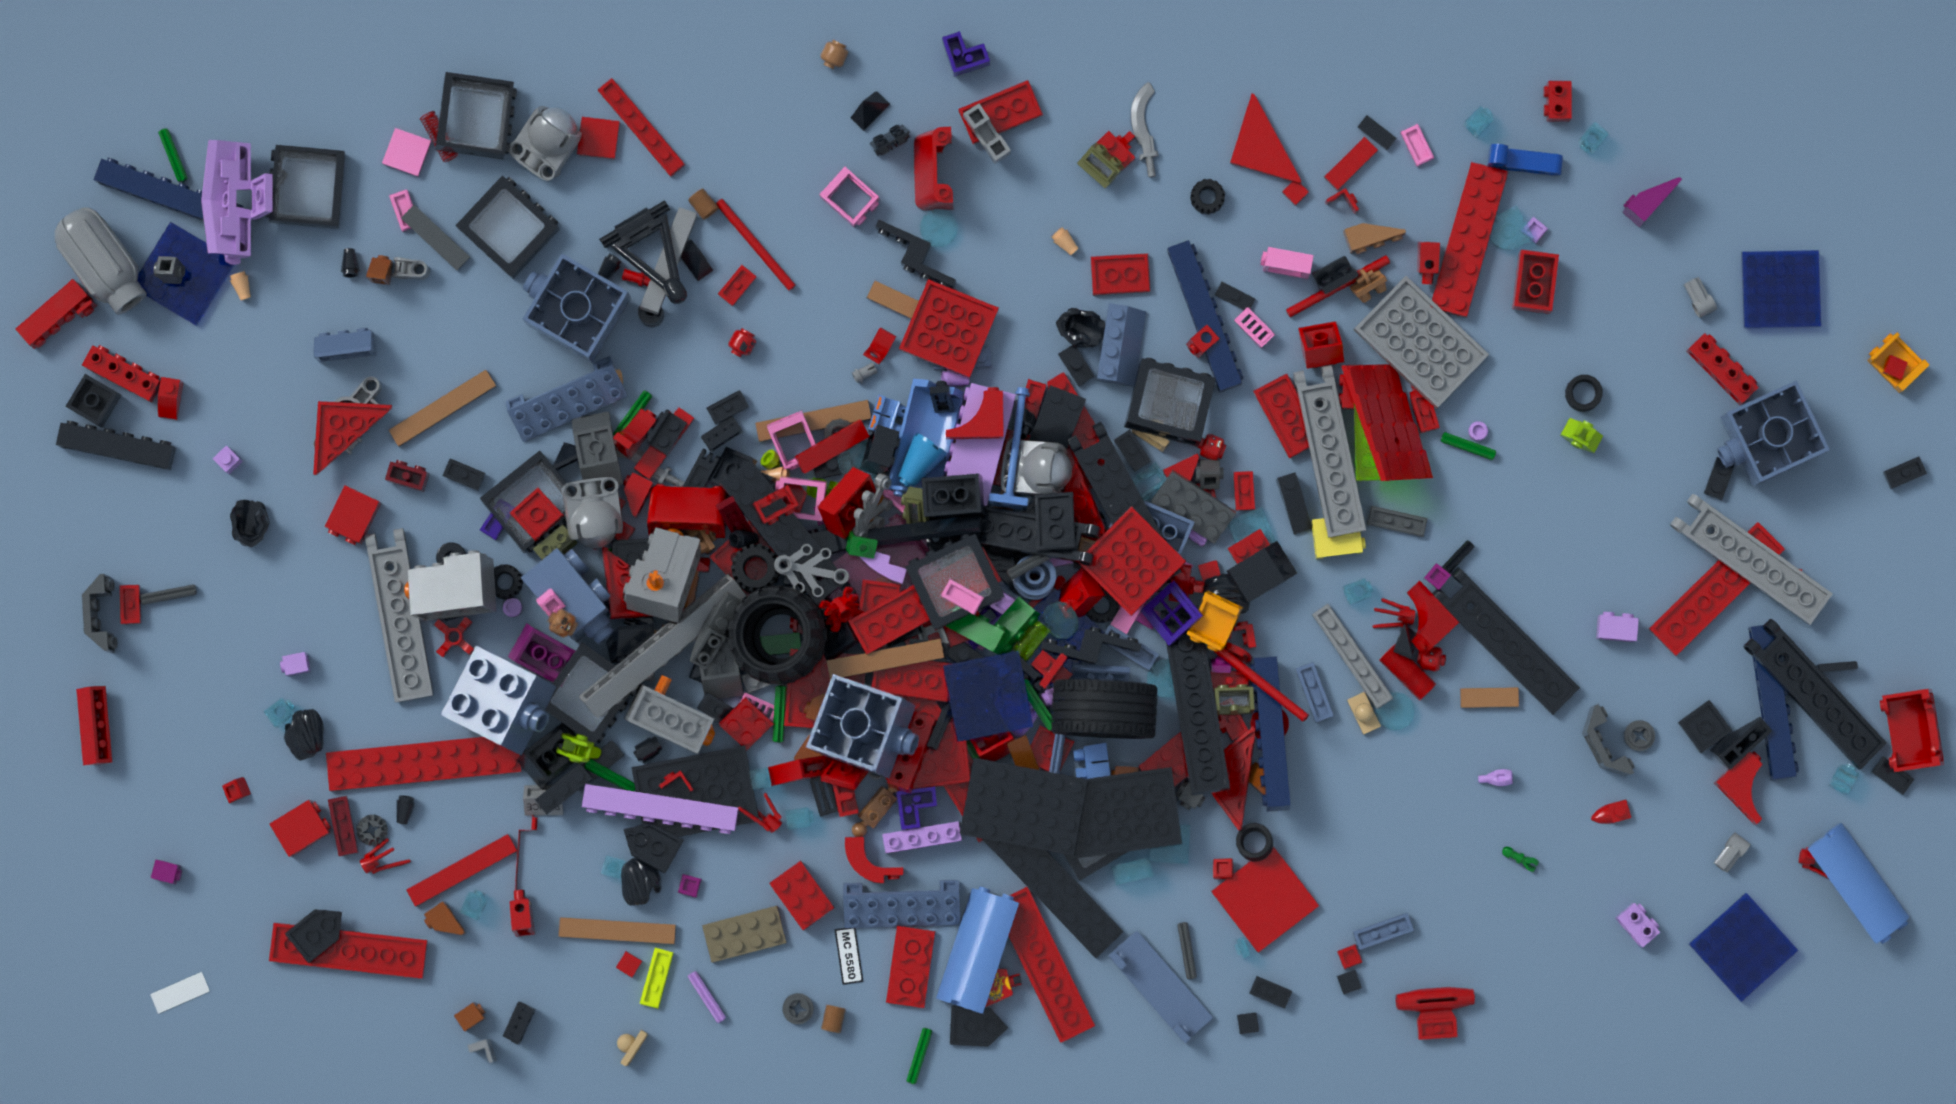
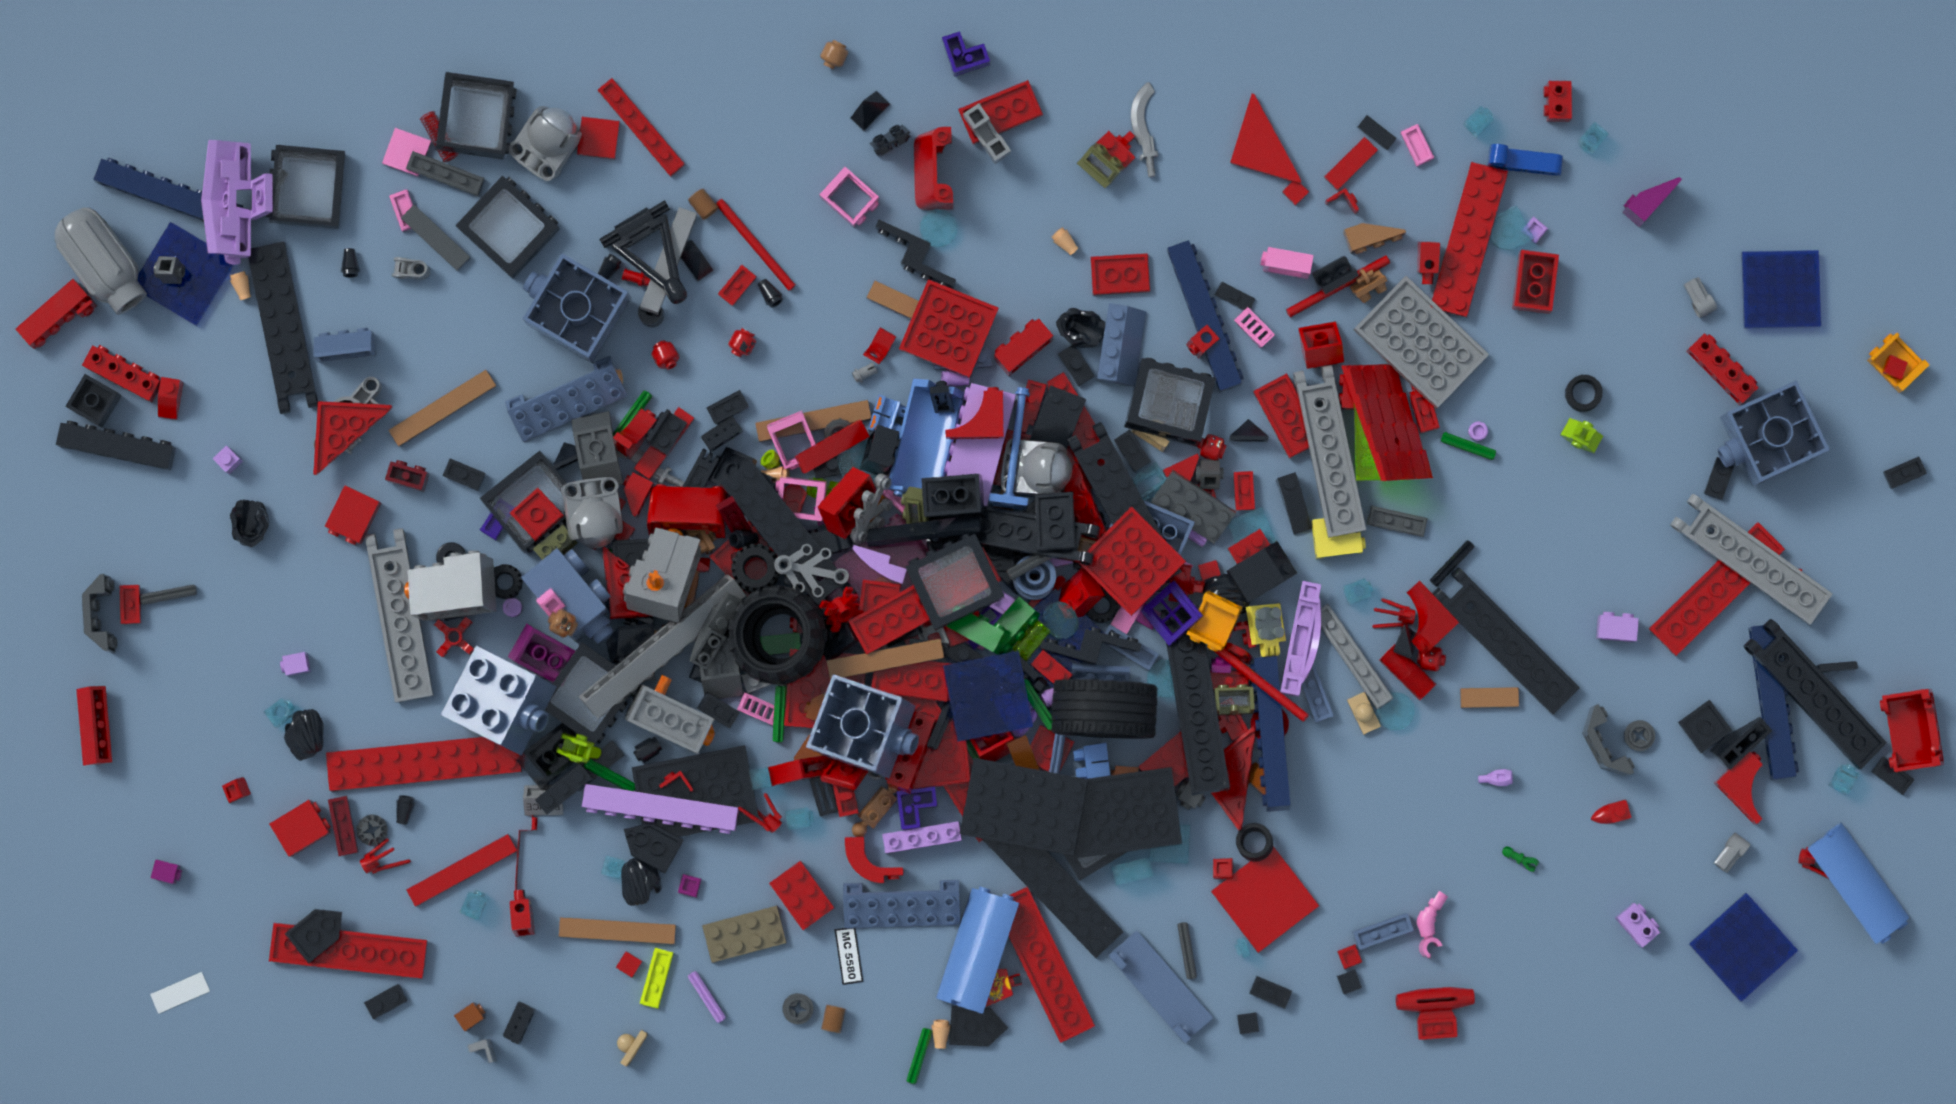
(172, 155): green axle -> none
(282, 324): none -> black hinge
(380, 270): dark orange slope -> none
(385, 1001): none -> black plate
(443, 920): dark orange slope -> none
(444, 173): none -> dark grey tile
(665, 355): none -> red head
(746, 723): red plate -> none
(770, 294): none -> black cone
(785, 491): red window -> none
(861, 546): green bracket -> none
(910, 966): red piece -> none
(920, 460): dark azure cone -> none
(940, 1032): none -> light nougat cone
(962, 596): bright pink tile -> none
(1023, 346): none -> red brick
(1028, 422): black piece -> none
(1052, 672): red tile -> none
(1207, 208): black tyre -> none
(1248, 433): none -> black slope
(1266, 628): none -> piece
(1303, 639): none -> lavender piece
(1426, 923): none -> bright pink piece
(1437, 576): magenta plate -> none

